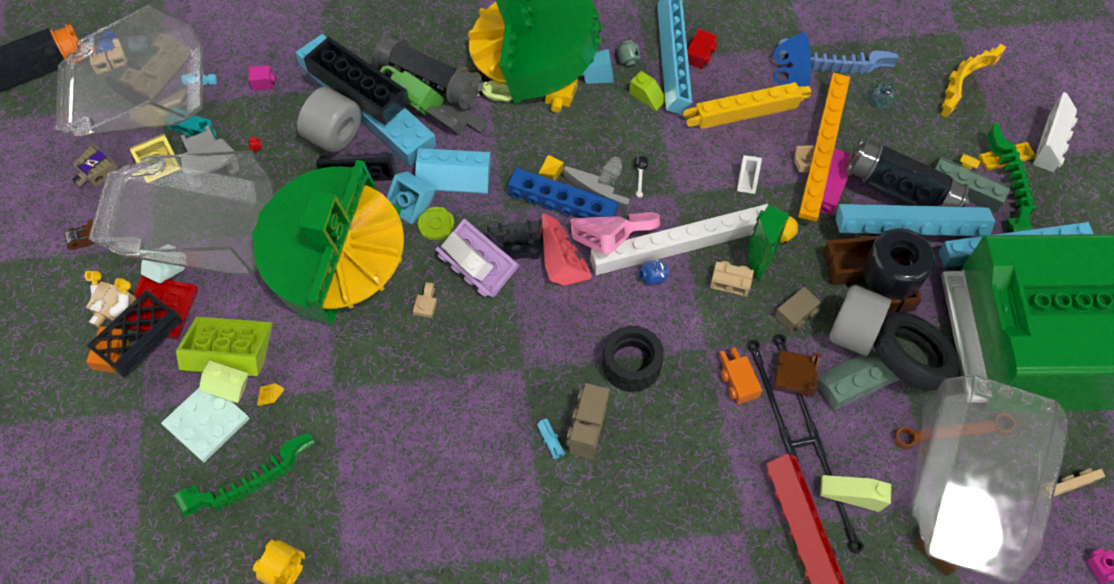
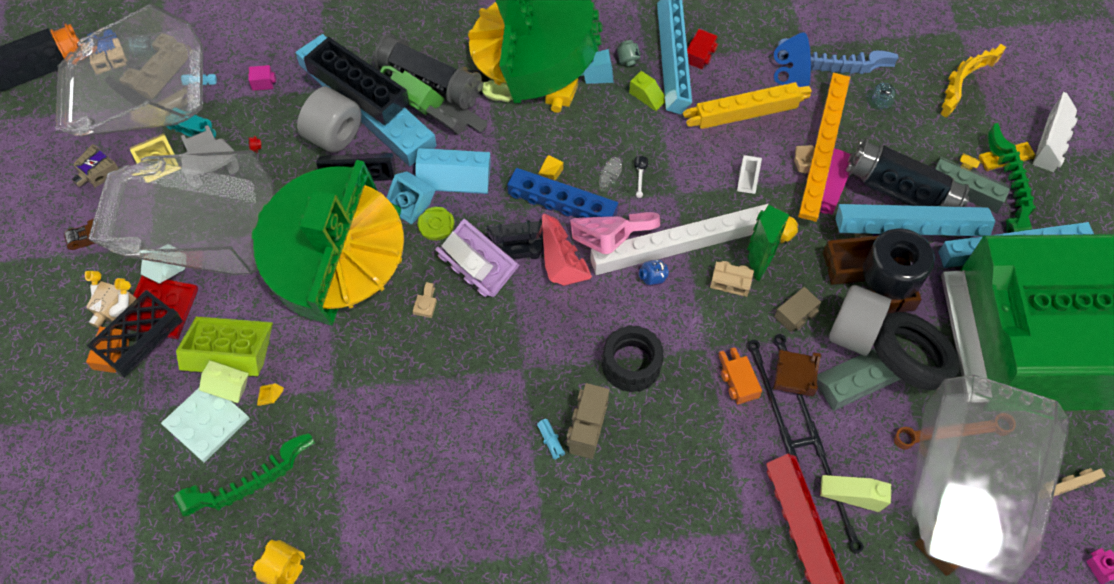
(590, 183): light grey slope -> none

